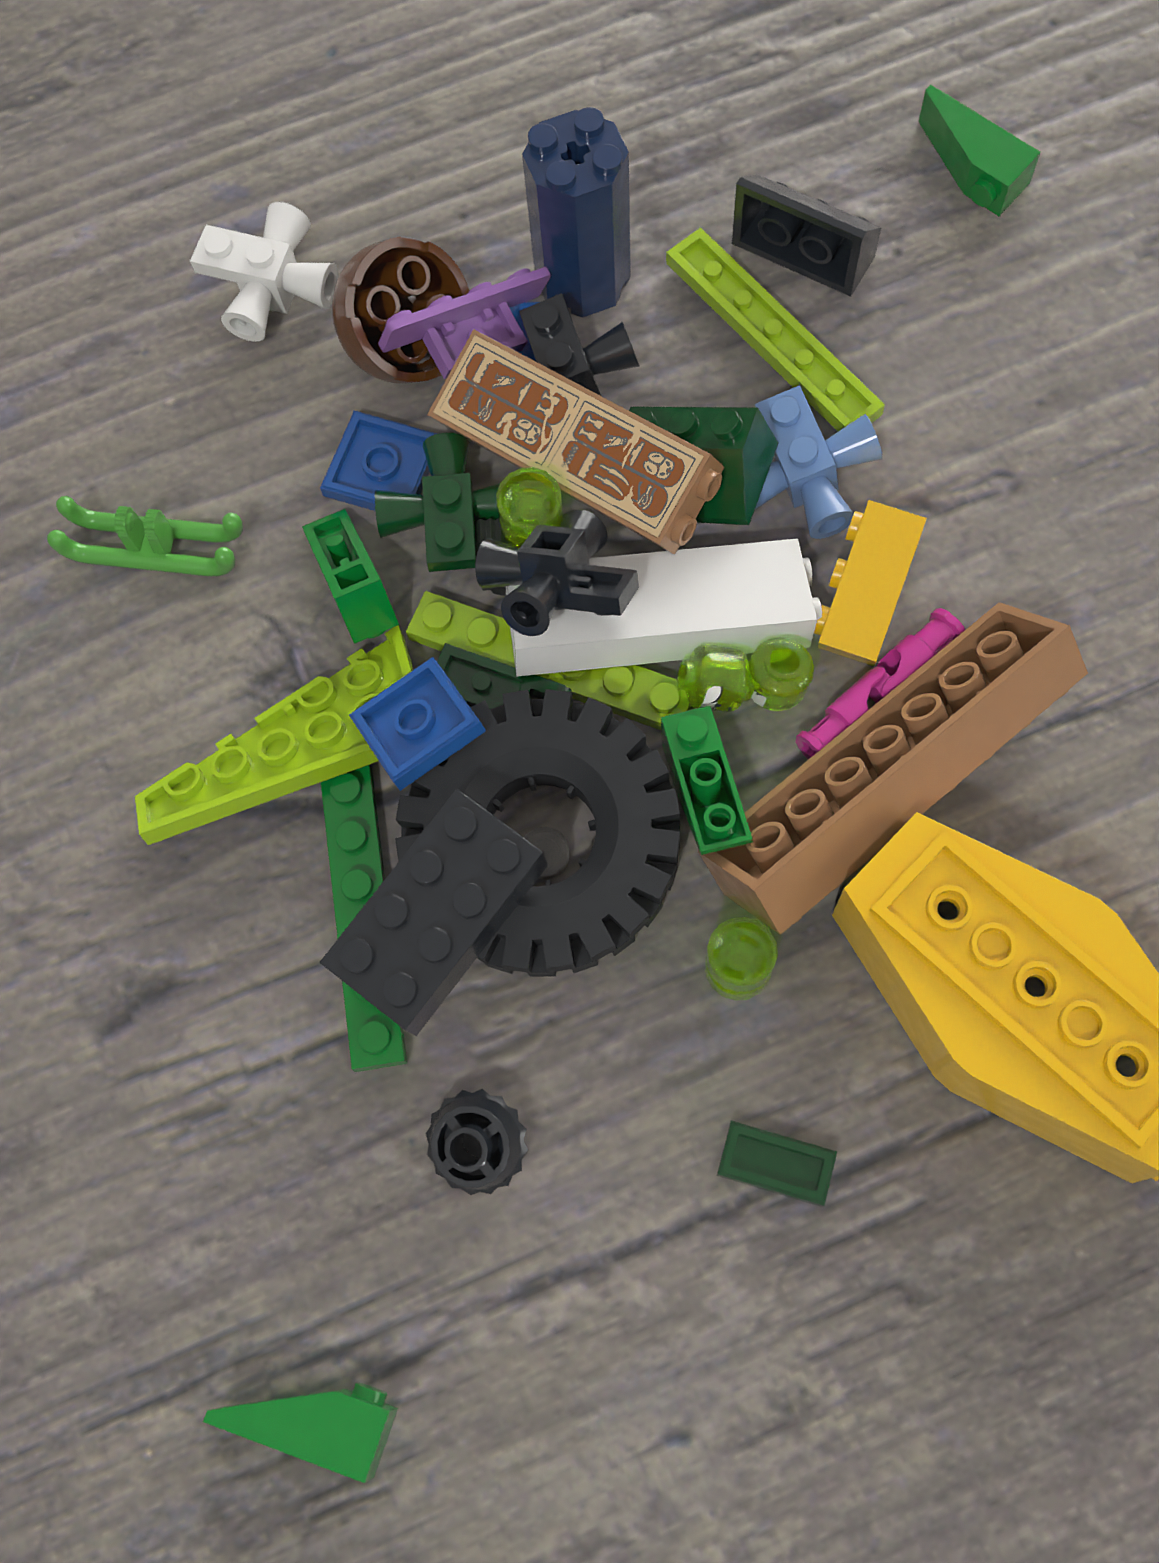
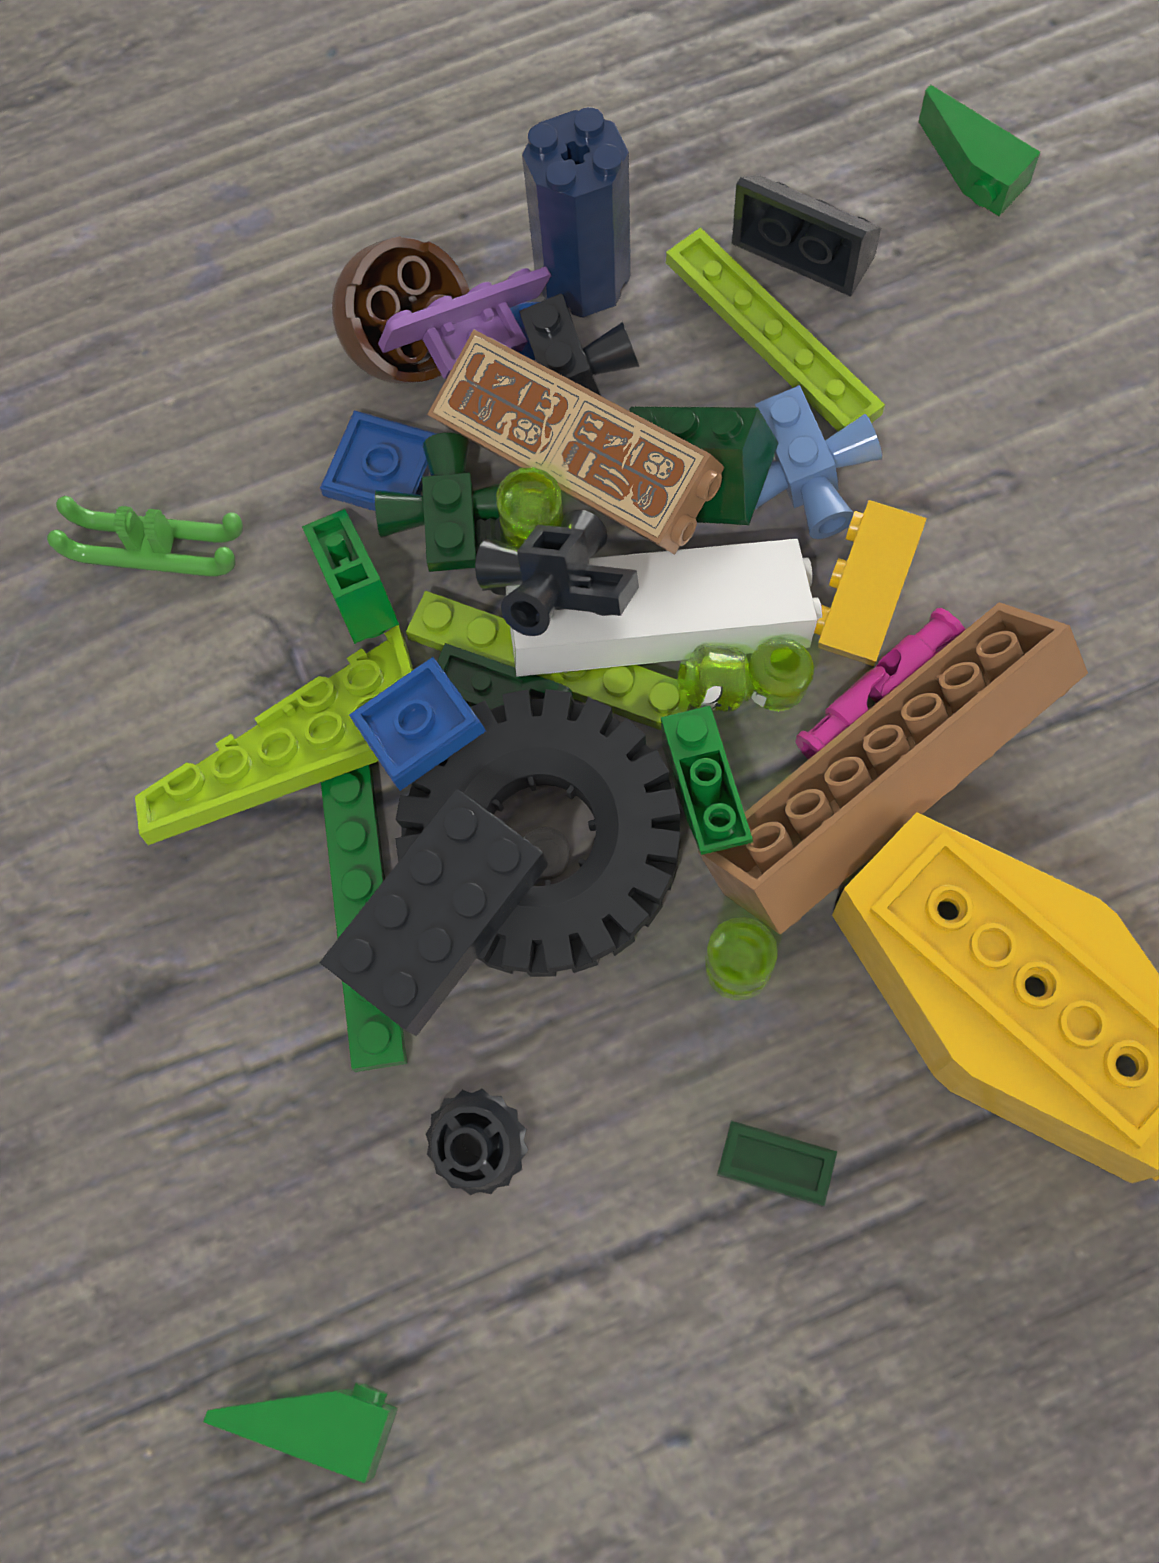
(264, 270): white brick -> none

